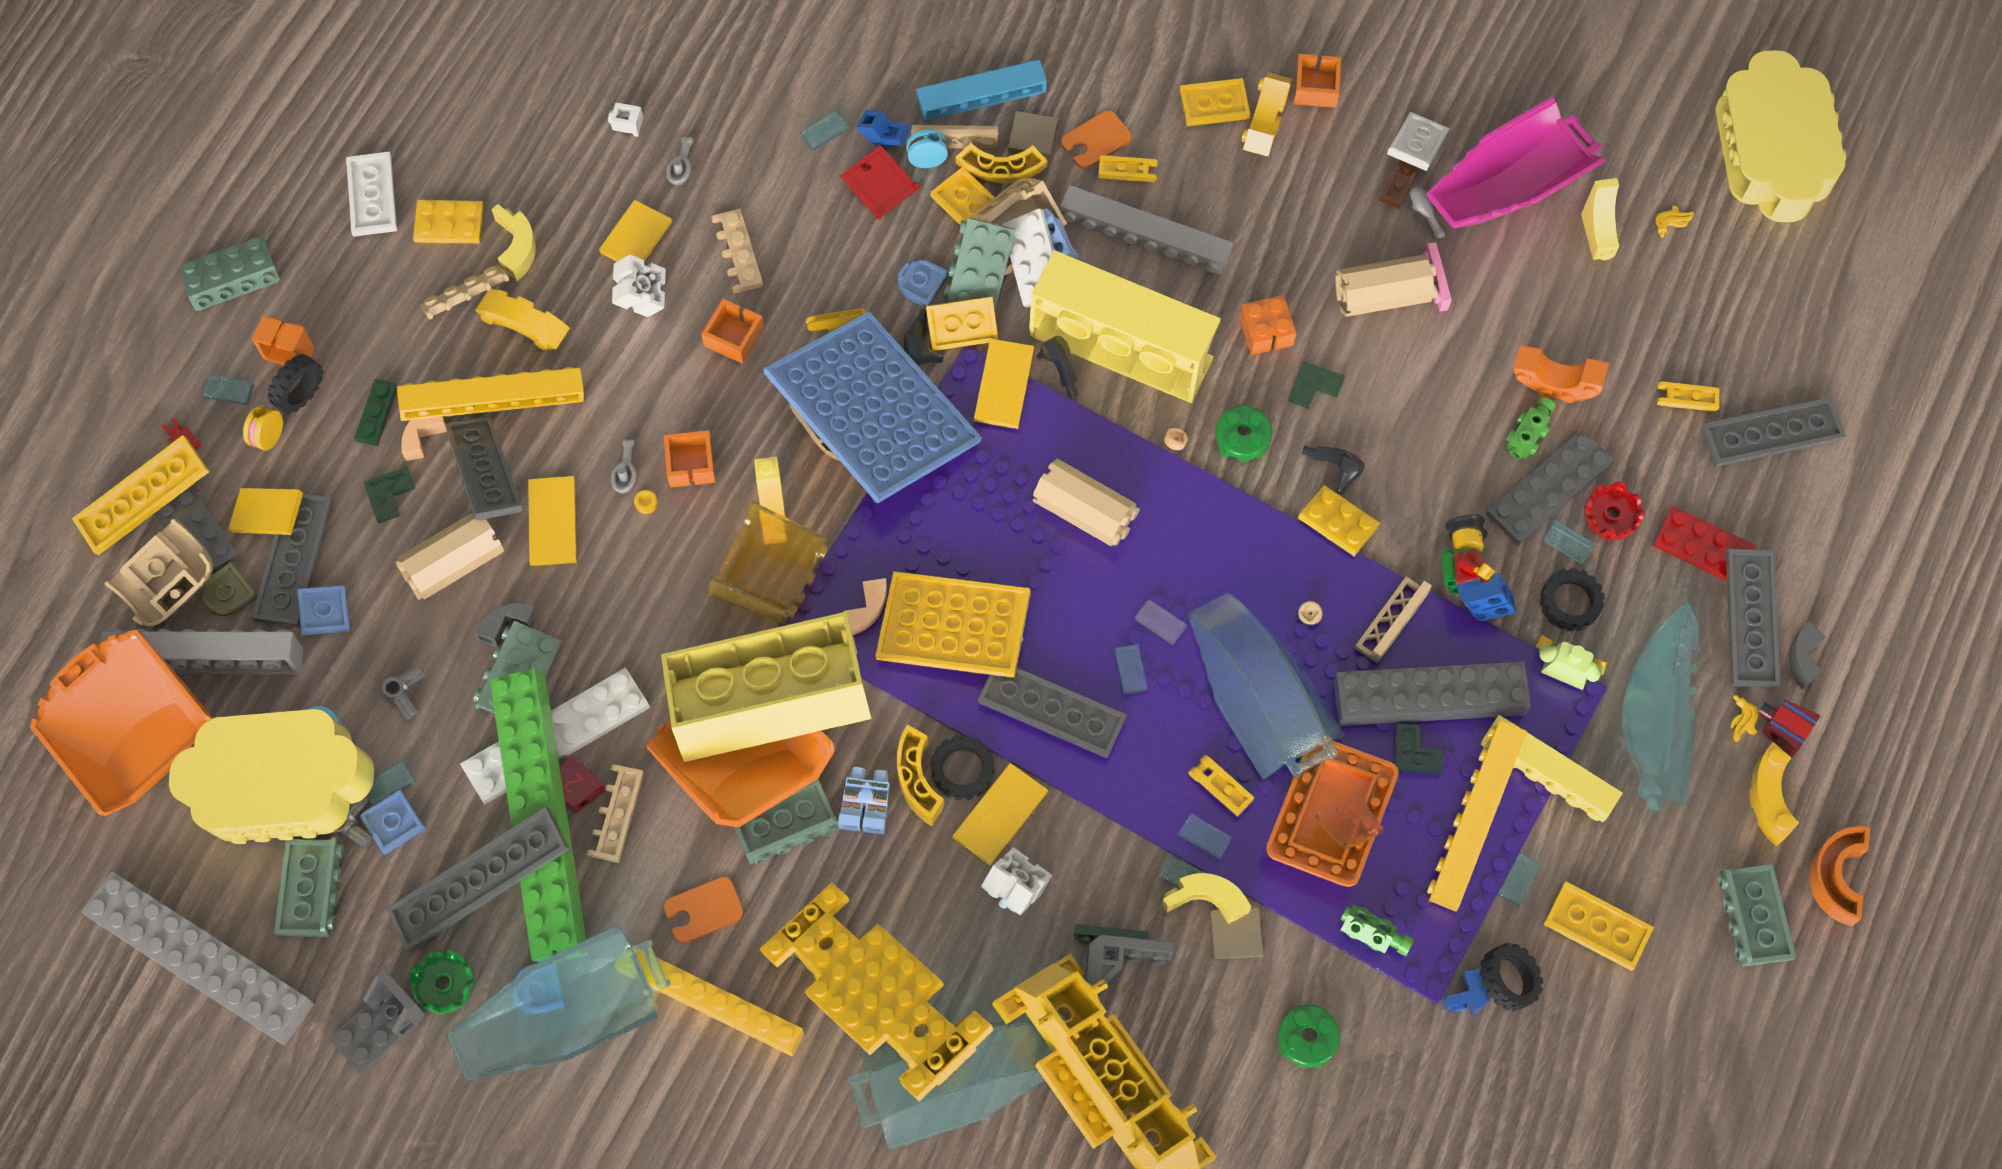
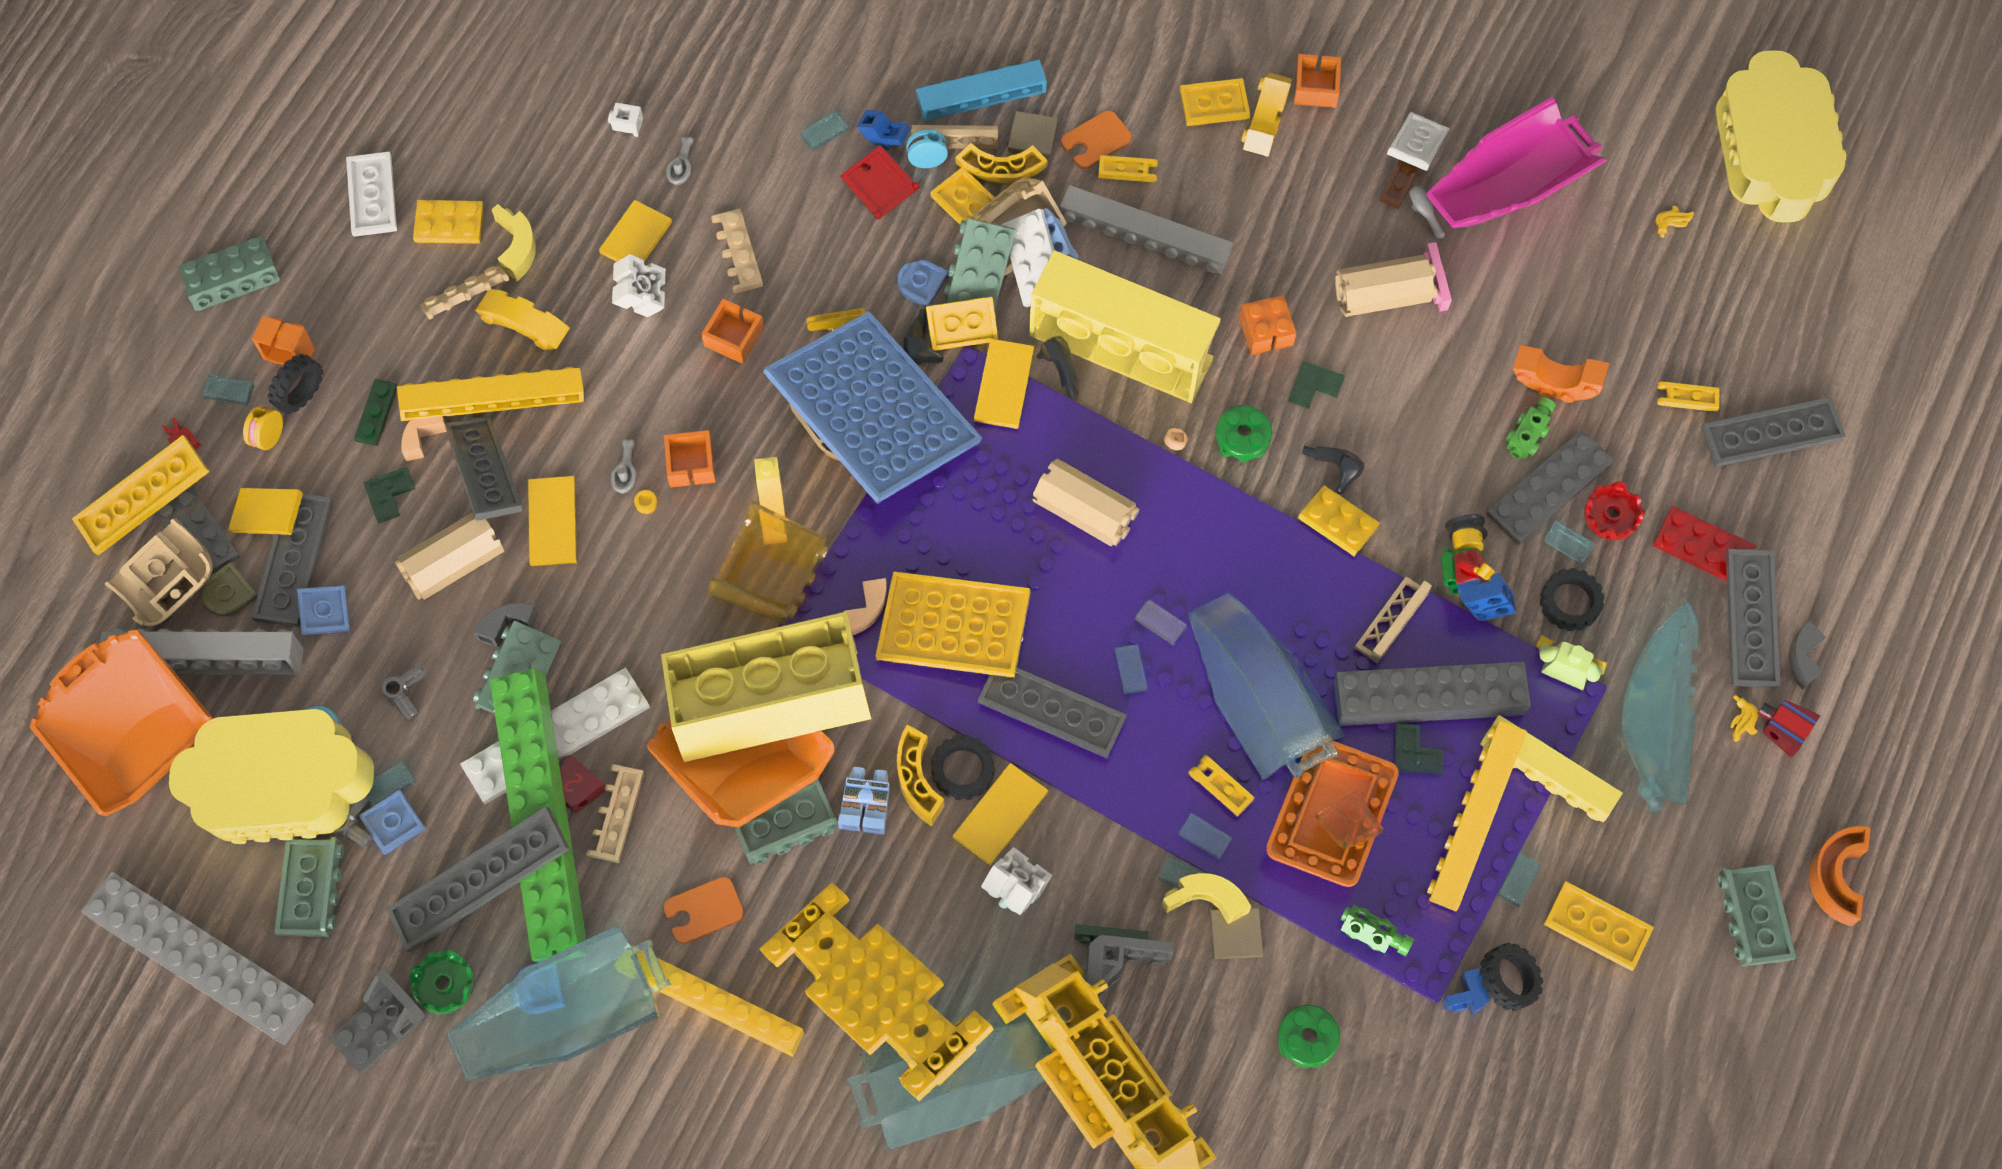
(1310, 613): light nougat tile -> none
(1599, 219): light yellow arch -> none
(1767, 795): yellow brick -> none

